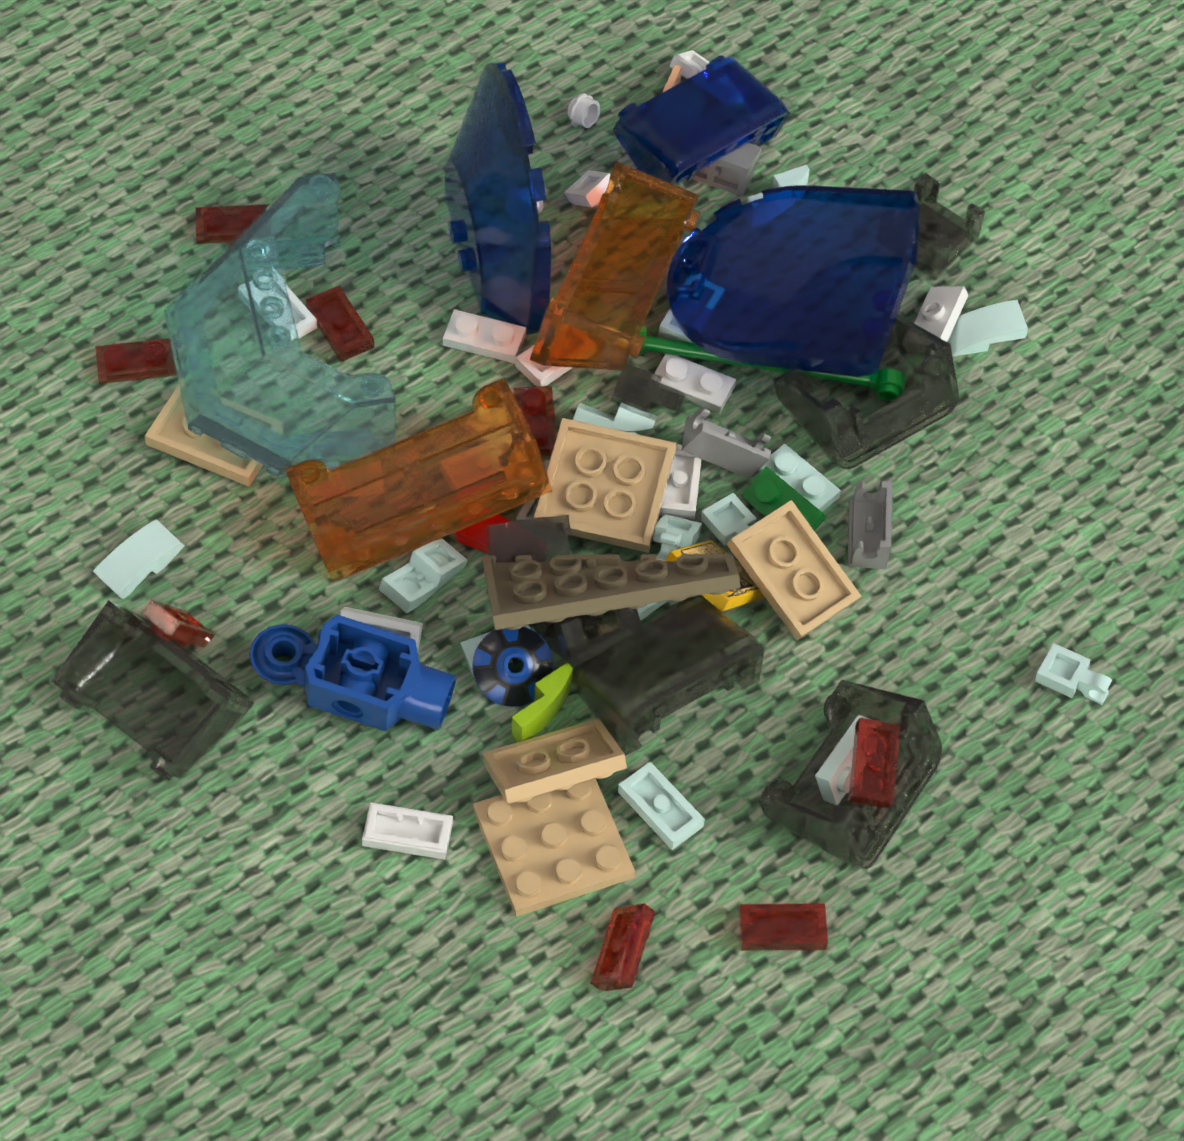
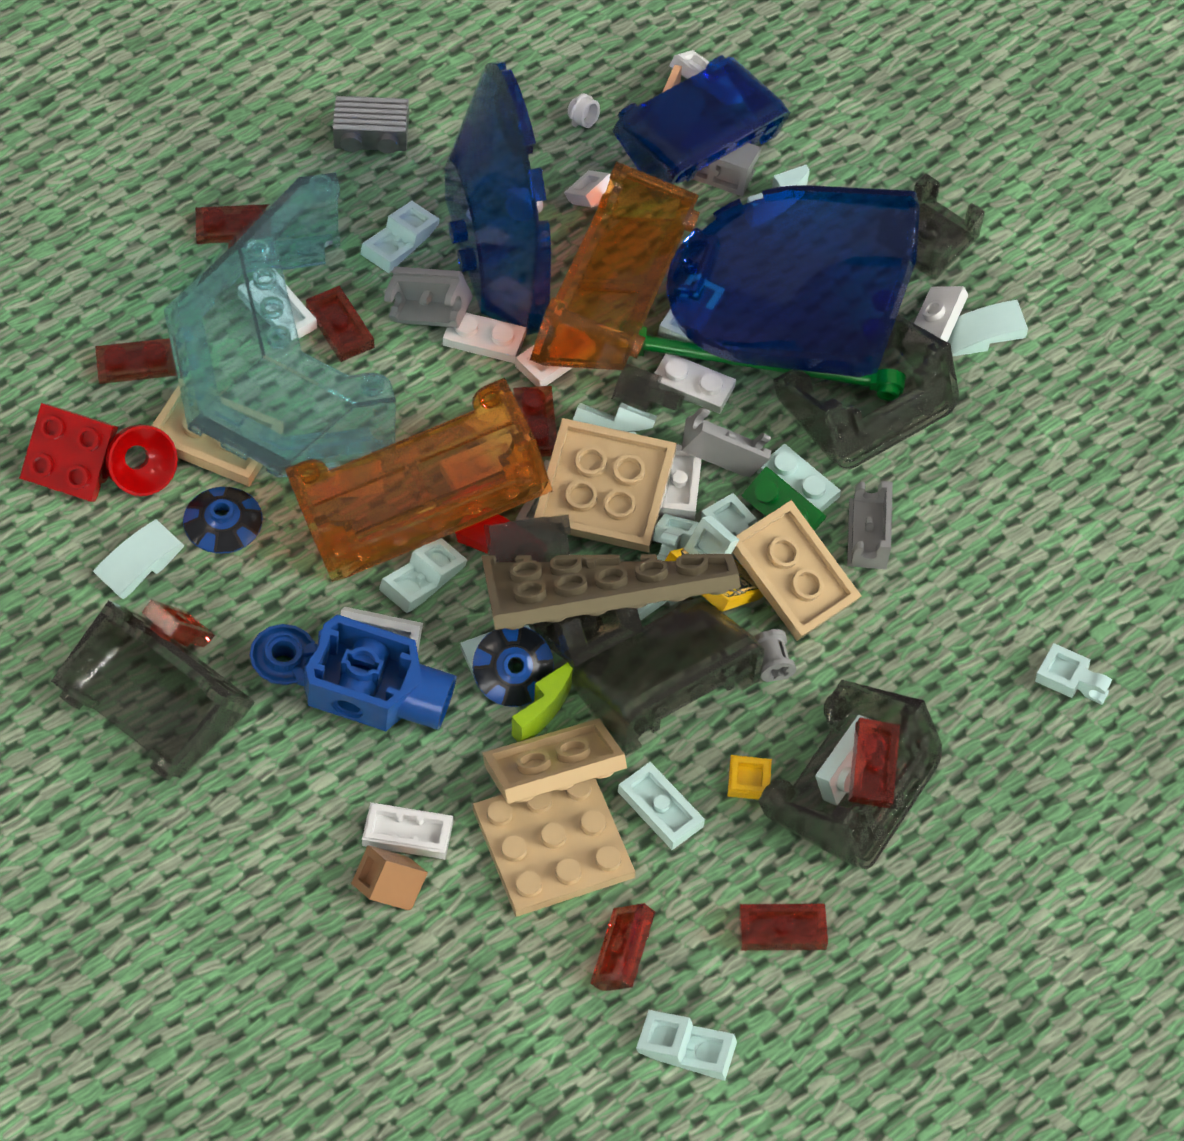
(68, 452): none -> red plate
(156, 469): none -> red piece
(224, 532): none -> dish
(370, 123): none -> flat silver brick
(389, 878): none -> medium nougat panel
(403, 234): none -> light aqua slope
(428, 296): none -> light grey hinge
(679, 1043): none -> light aqua slope
(711, 538): none -> light aqua plate
(748, 776): none -> yellow tile
(776, 661): none -> light grey bush

